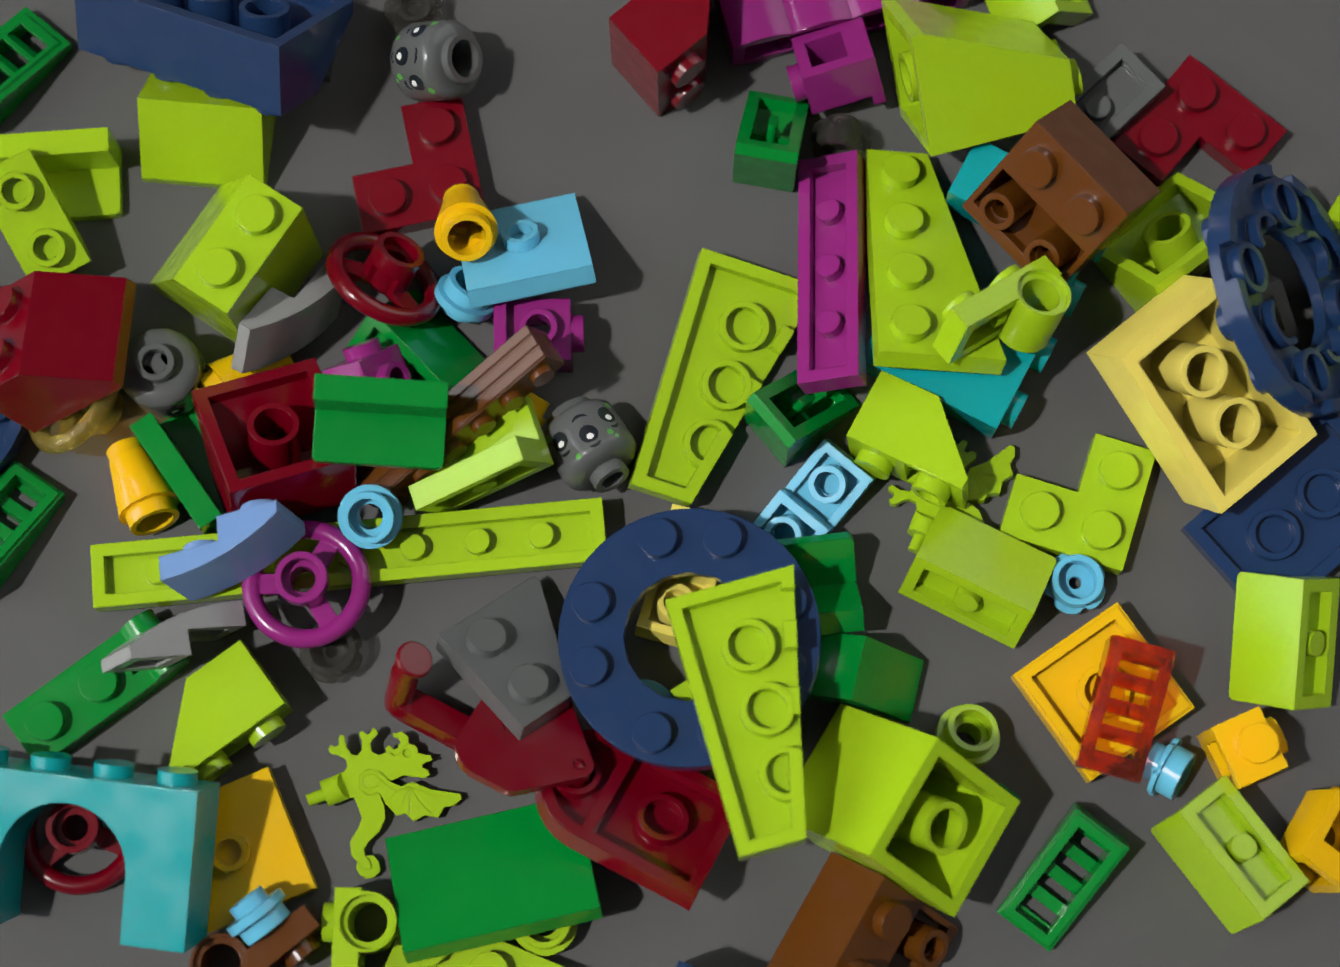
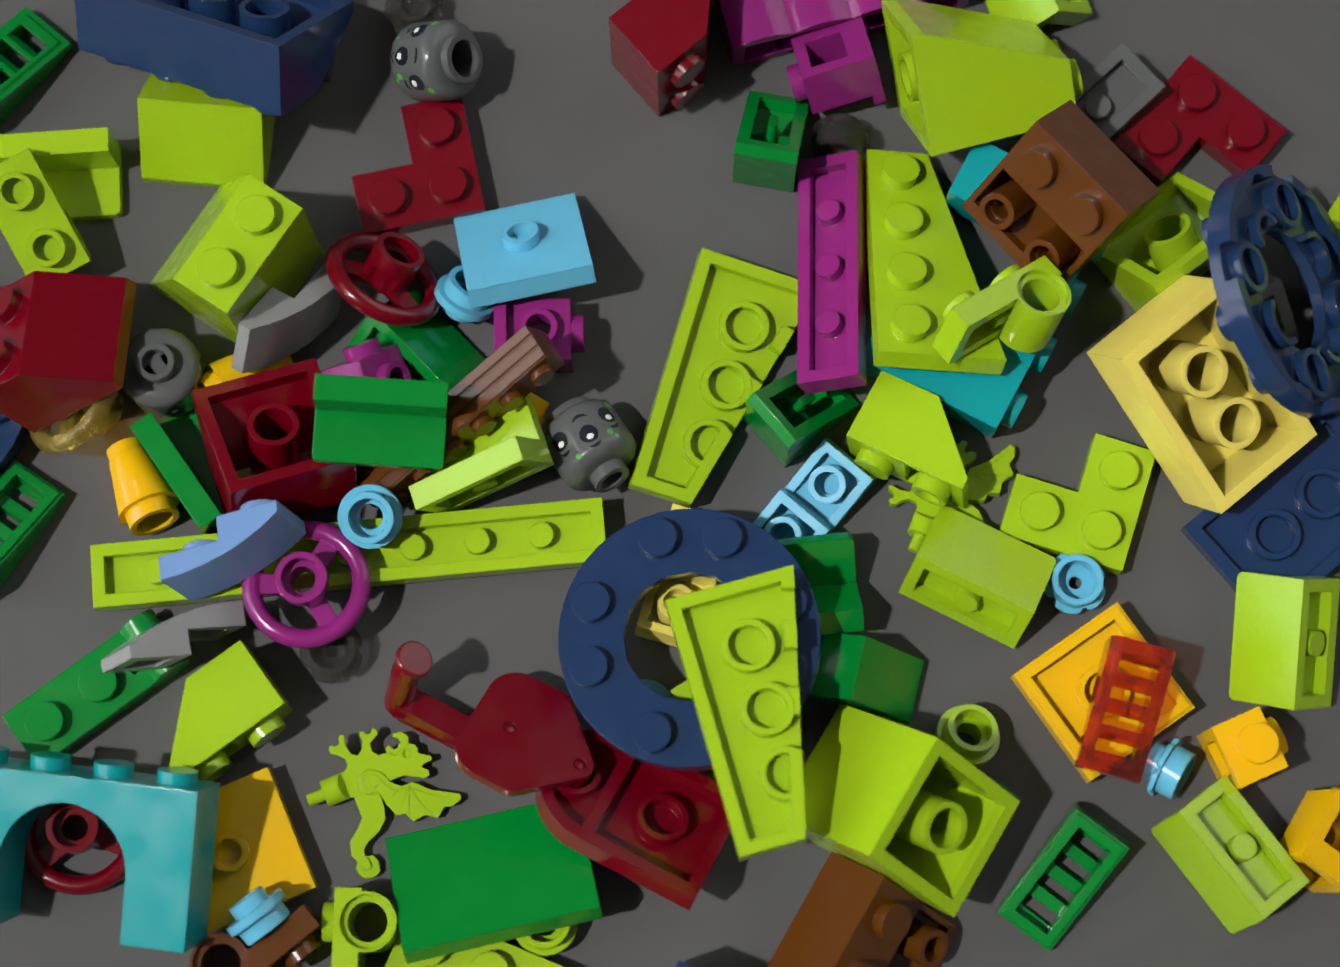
(465, 224): yellow cone -> none
(511, 658): dark grey wing -> none

